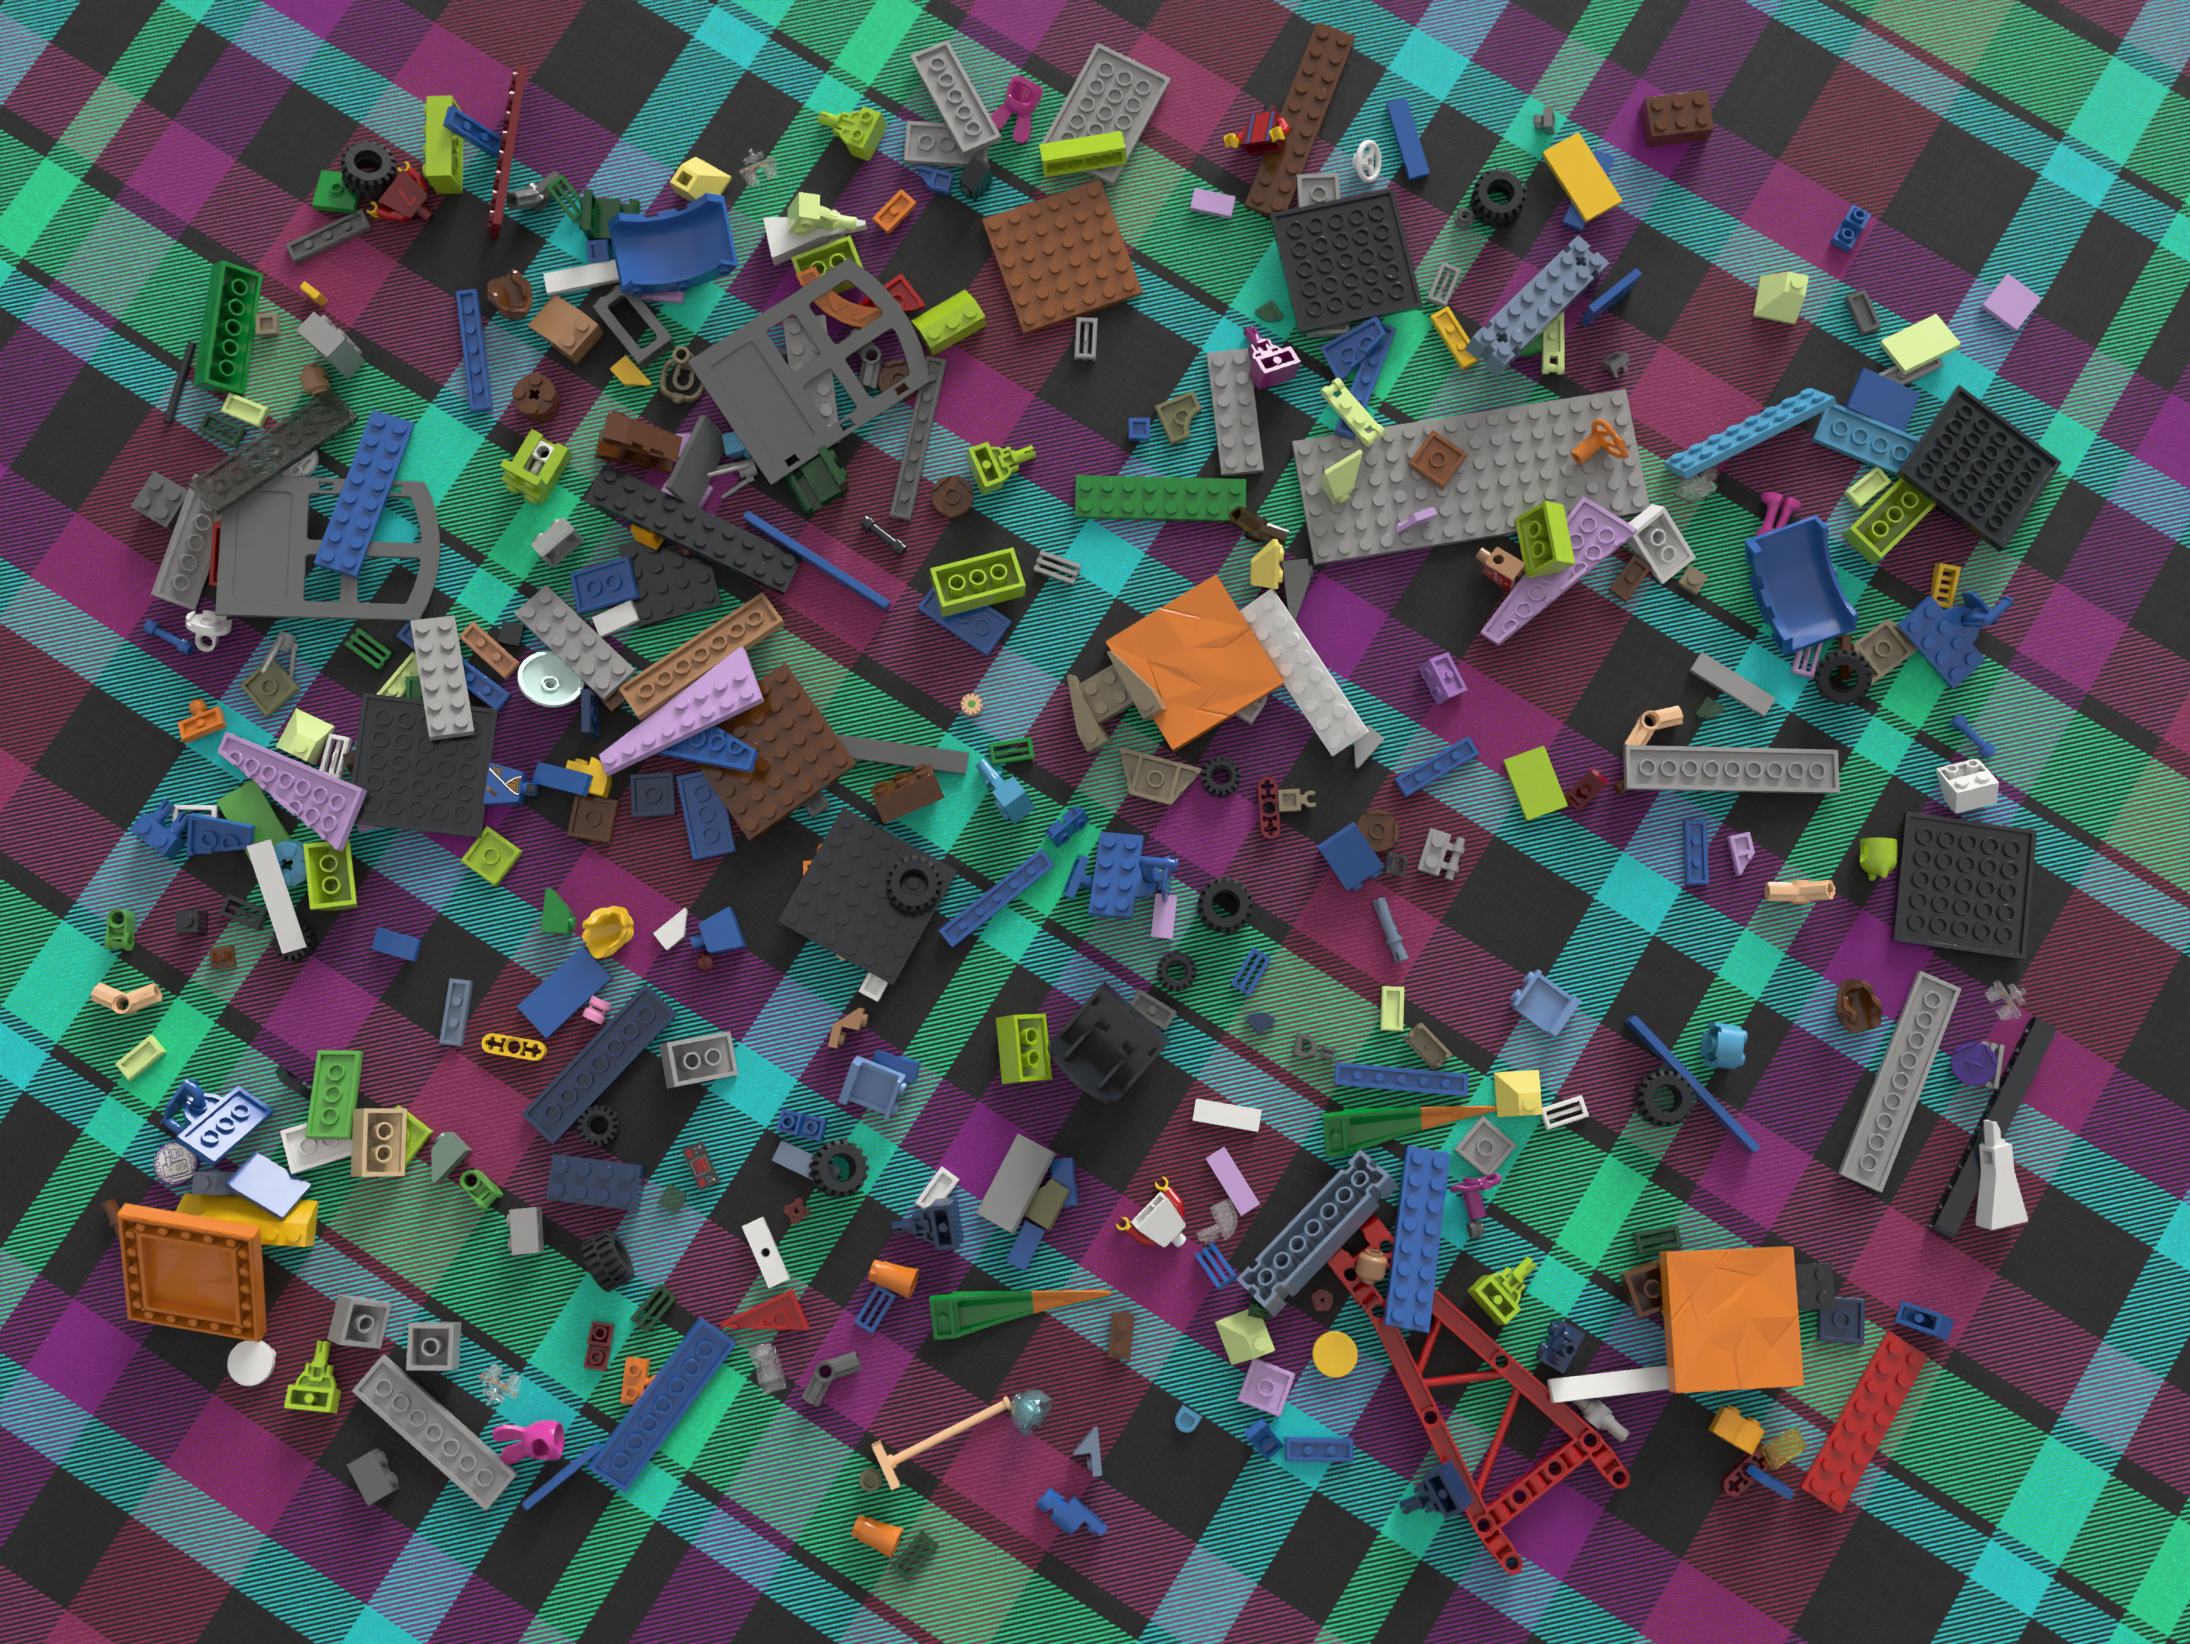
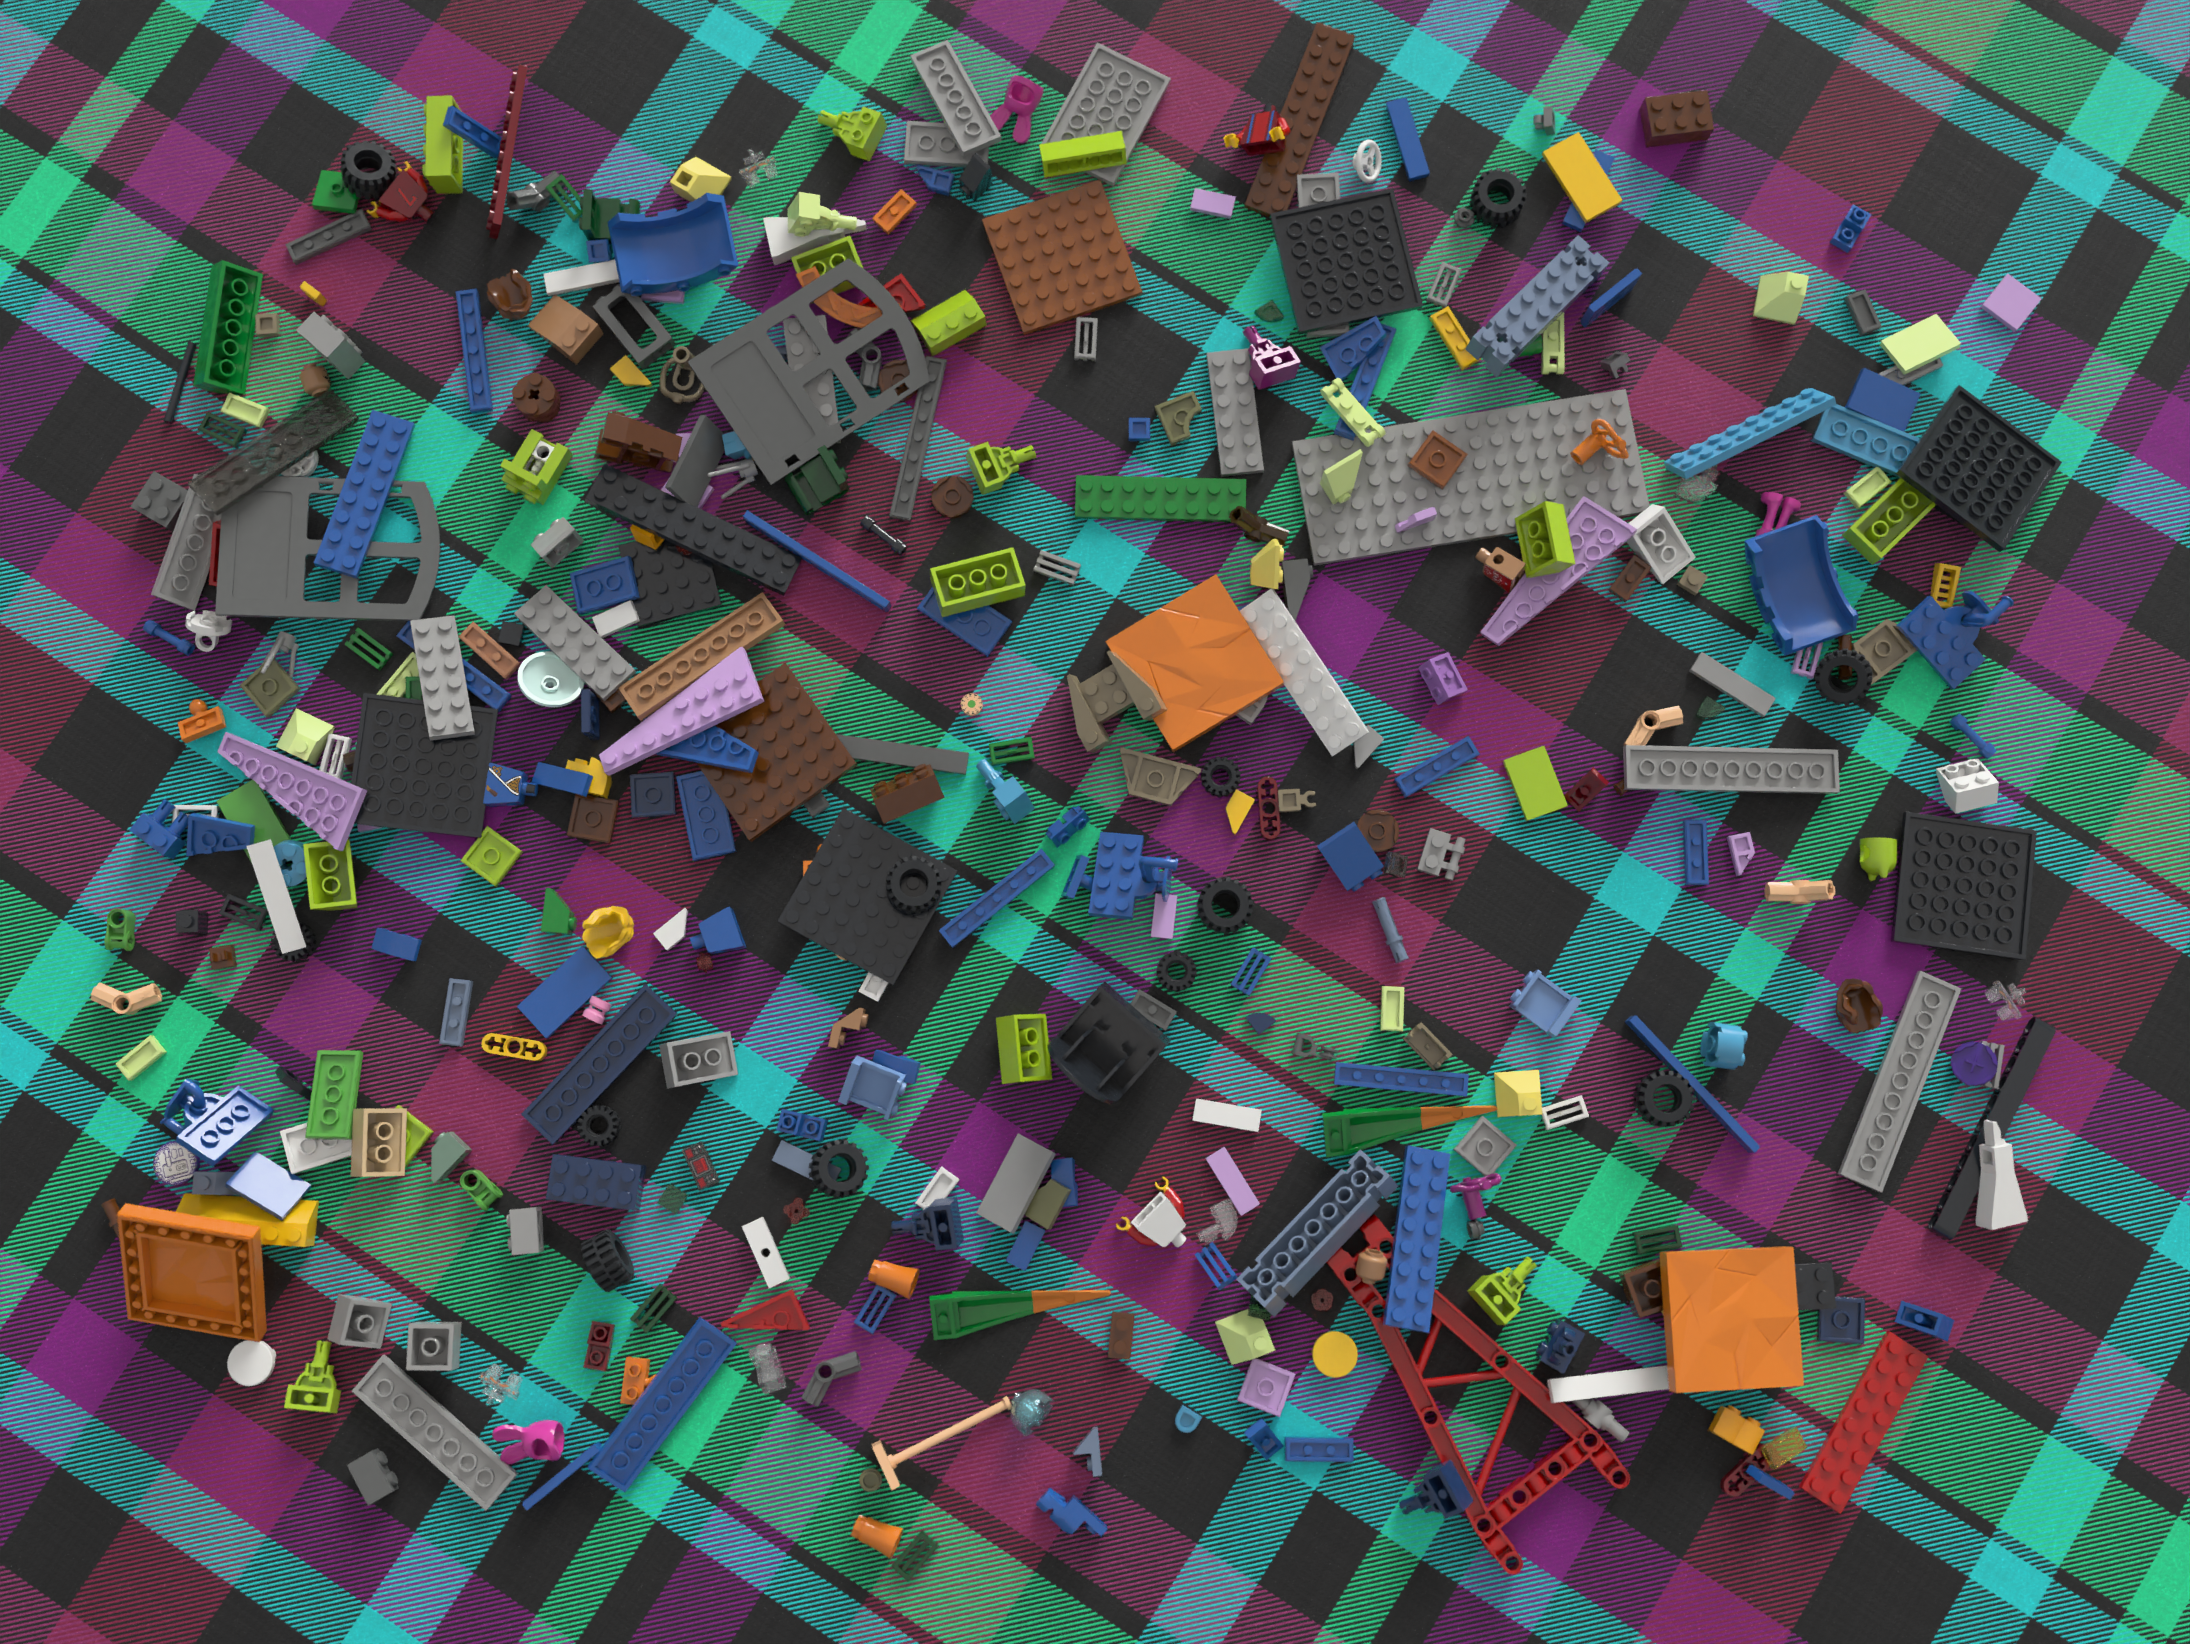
(1237, 809): none -> yellow tile

